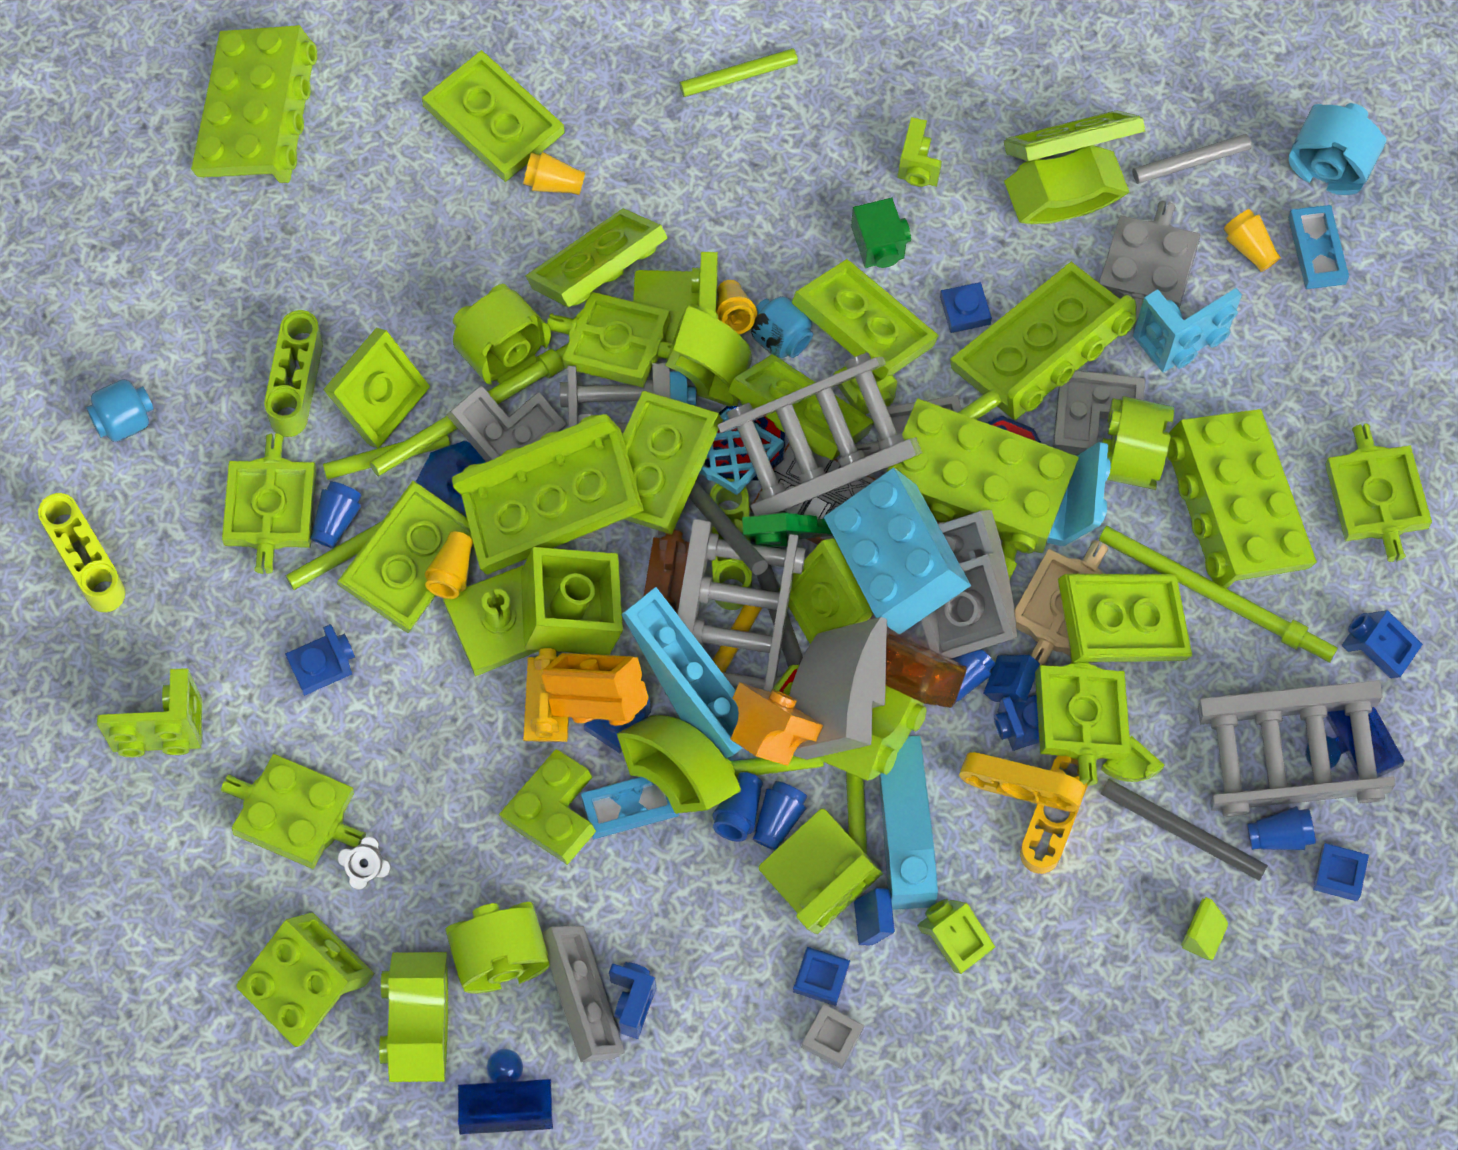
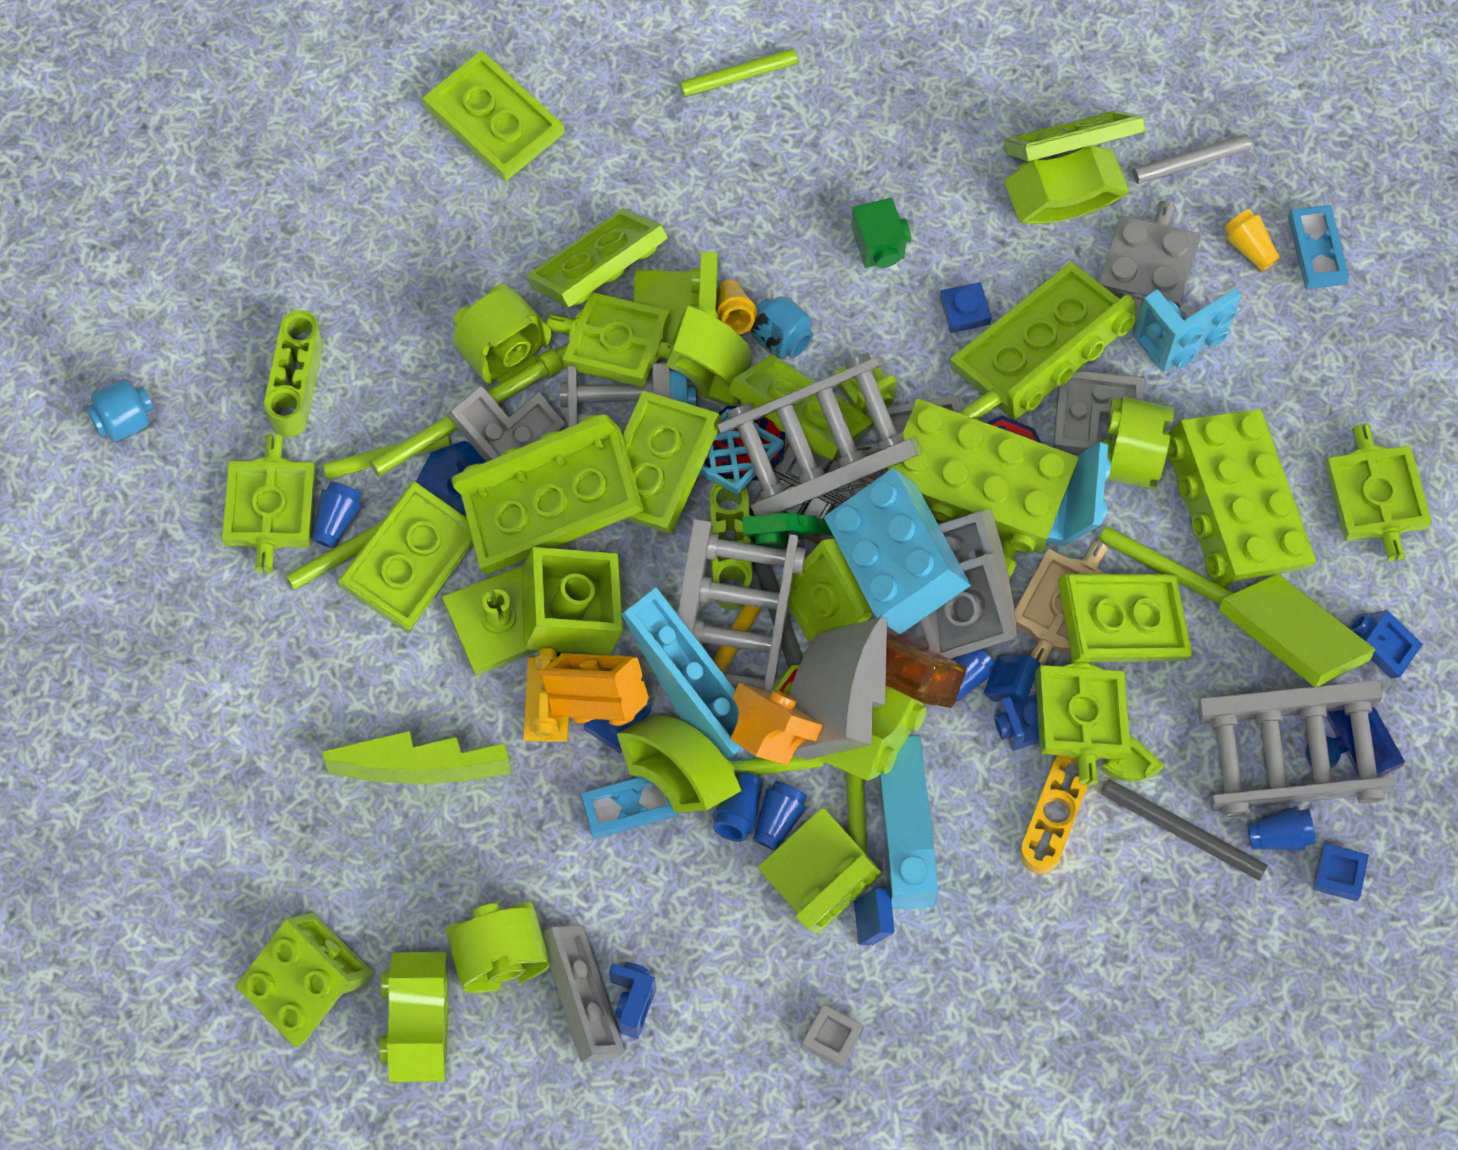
(76, 529): neon yellow beam -> none
(170, 731): lime bracket -> none
(255, 103): lime bracket -> none
(293, 811): lime plate -> none
(321, 661): blue bracket -> none
(361, 875): plate -> none
(377, 387): lime tile -> none
(398, 761): none -> lime slope
(450, 567): yellow cone -> none
(507, 1102): clear blue plate -> none
(542, 808): lime plate -> none
(552, 175): yellow cone -> none
(668, 567): dark orange hinge -> none
(728, 530): dark grey bar -> none
(821, 976): blue tile -> none
(864, 317): lime plate -> none
(914, 161): lime bracket -> none
(956, 933): lime bracket -> none
(1022, 781): yellow beam -> none
(1205, 930): lime slope -> none
(1296, 630): none -> lime tile
(1337, 147): medium azure brick -> none

